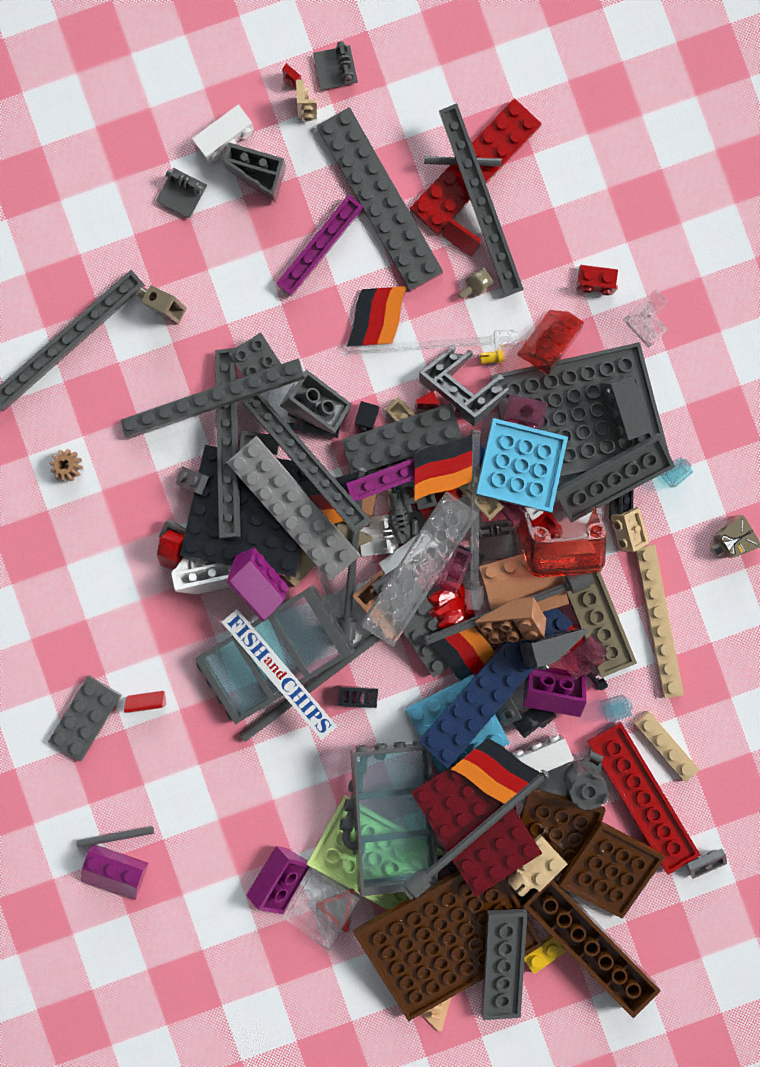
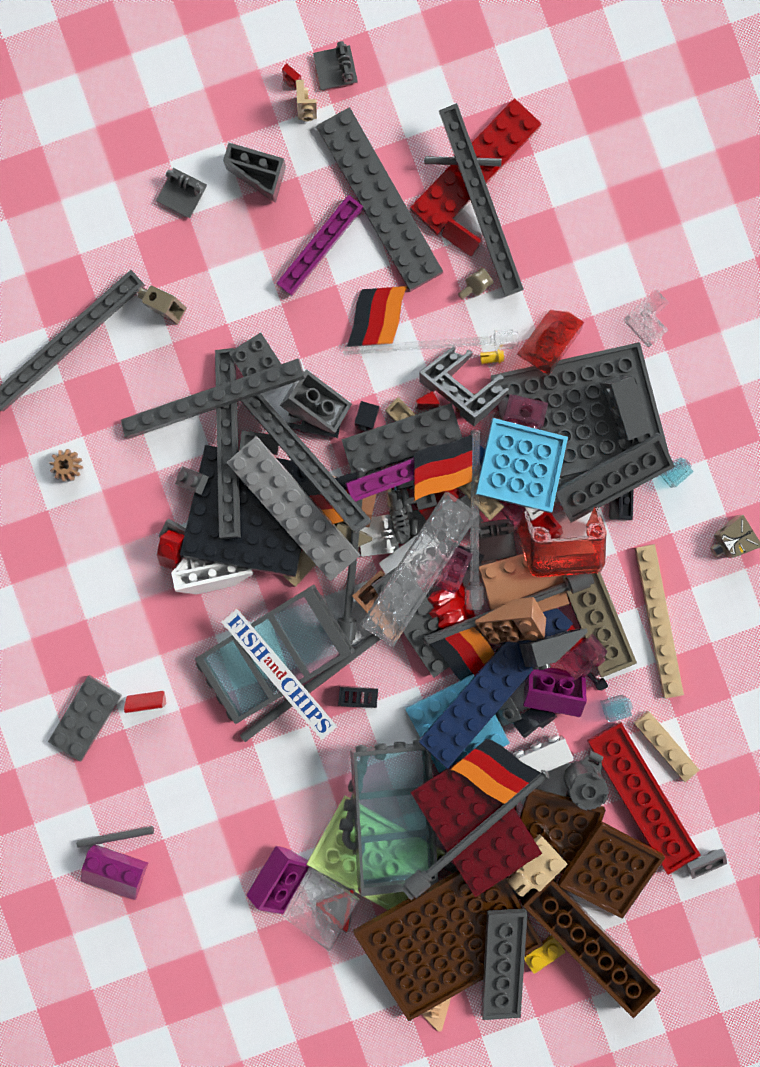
(229, 128): white brick -> none
(257, 583): magenta slope -> none
(597, 279): red bracket -> none
(630, 530): tan bracket -> none

